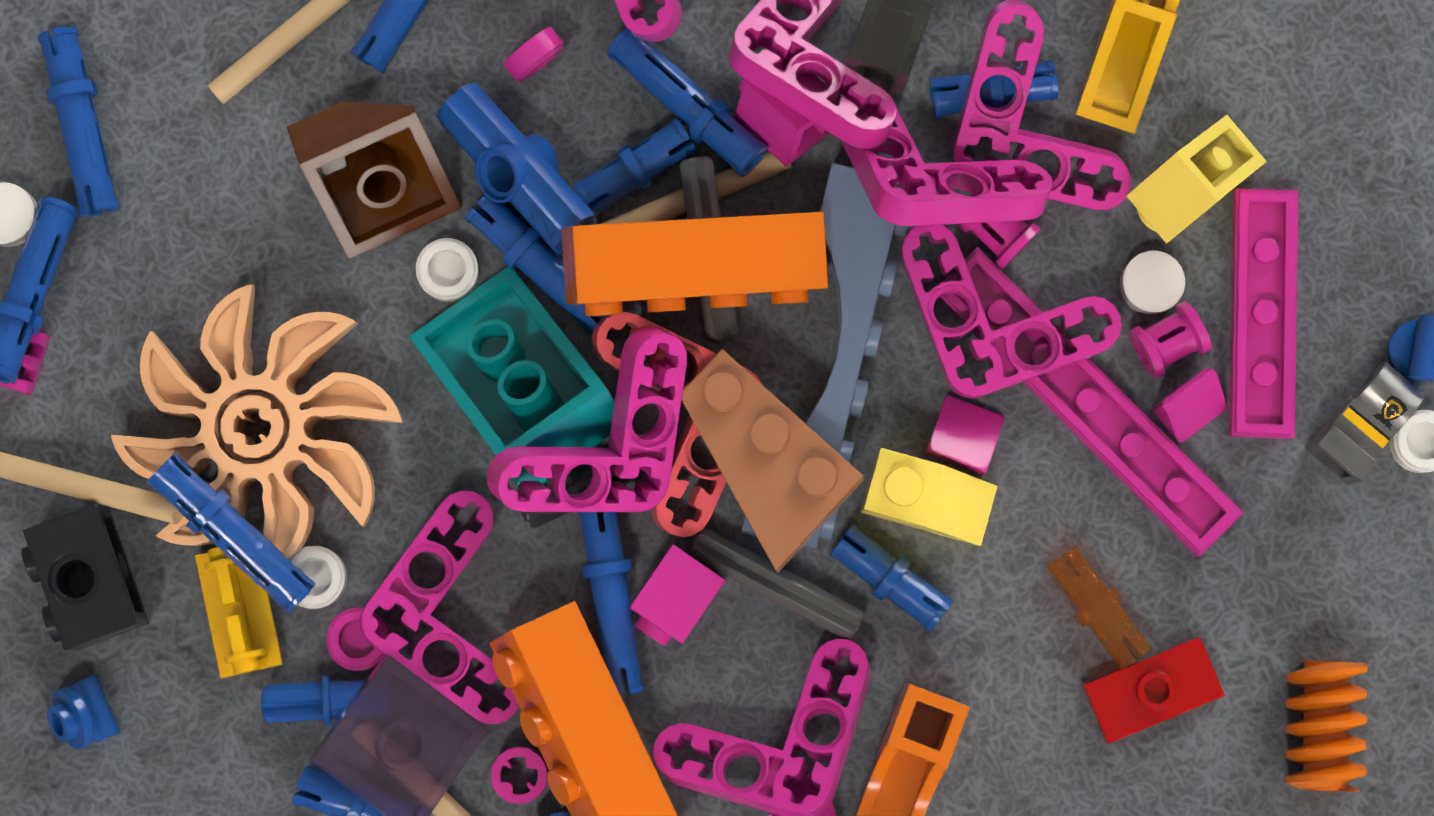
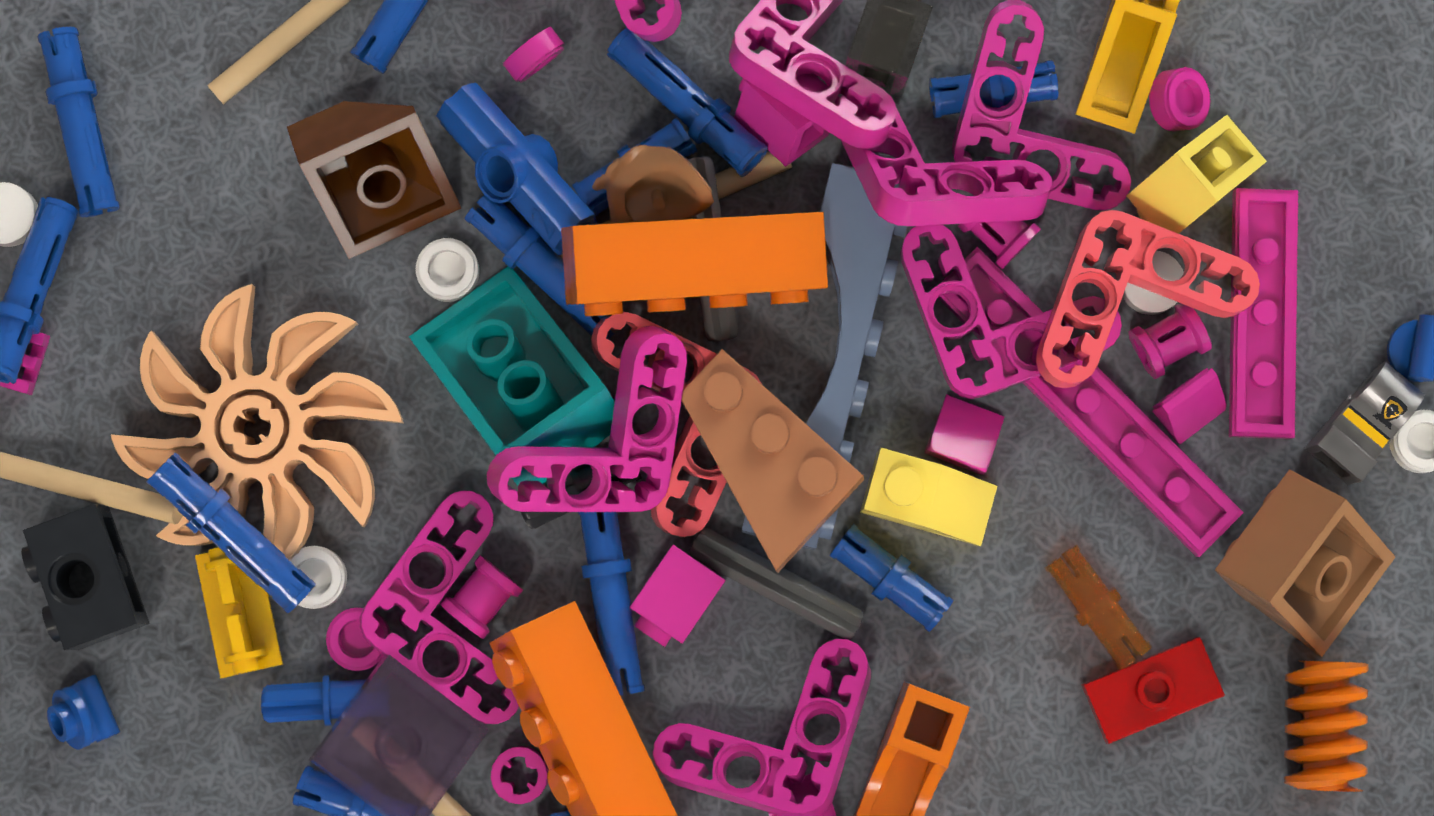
(481, 597): none -> dark pink bush
(653, 186): none -> medium nougat hat
(1134, 266): none -> coral beam
(1179, 99): none -> dark pink tile
(1306, 561): none -> medium nougat slope

